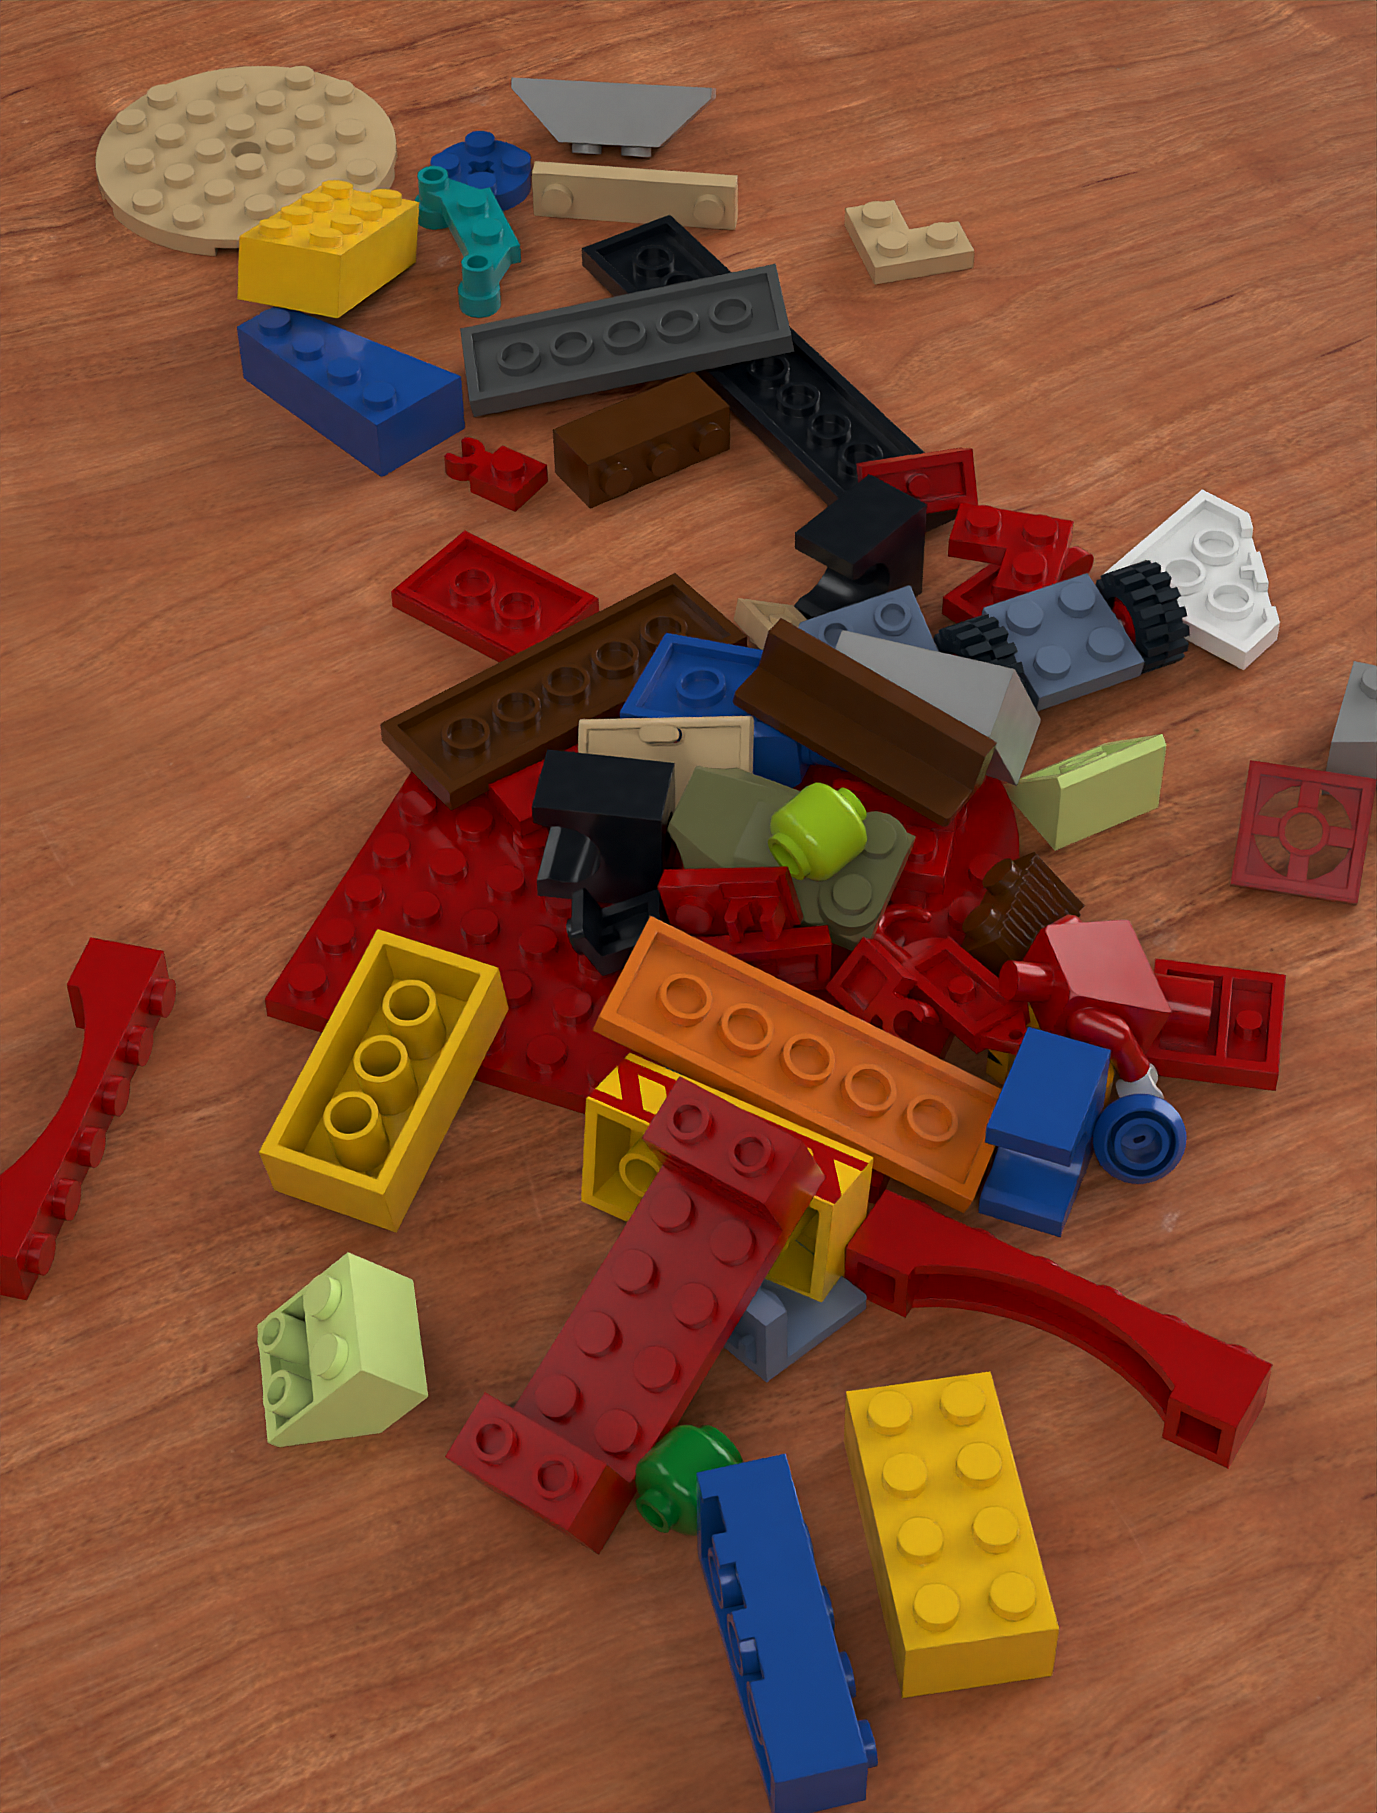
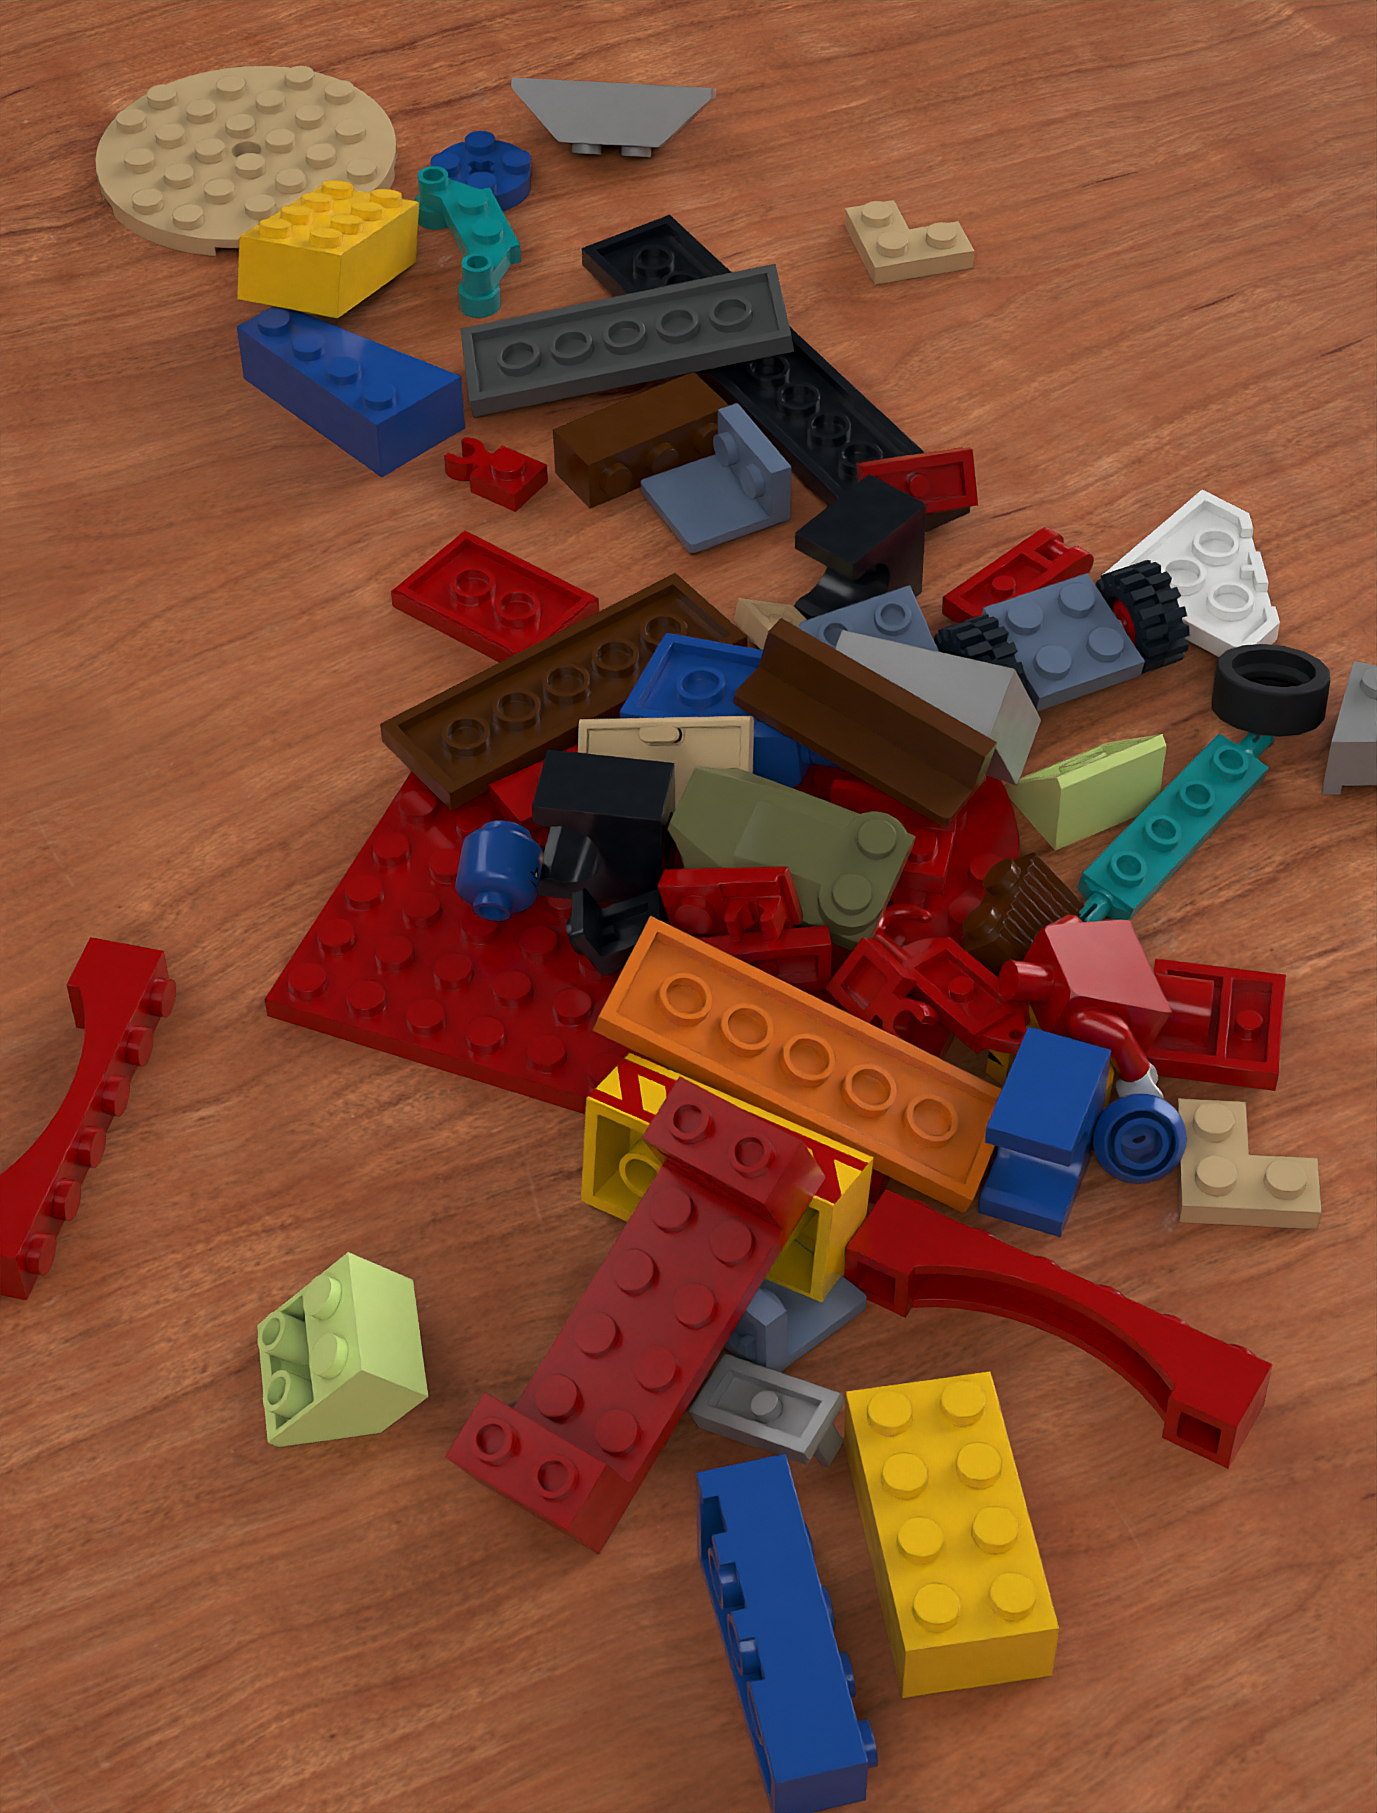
(385, 1080): yellow brick -> none
(499, 870): none -> blue head
(634, 195): tan plate -> none
(669, 1472): green head -> none
(725, 493): none -> sand blue bracket
(770, 1411): none -> light grey plate
(818, 832): lime head -> none
(1024, 544): red plate -> none
(1172, 828): none -> teal plate
(1234, 1188): none -> tan plate
(1270, 690): none -> black tyre
(1351, 791): red piece -> none

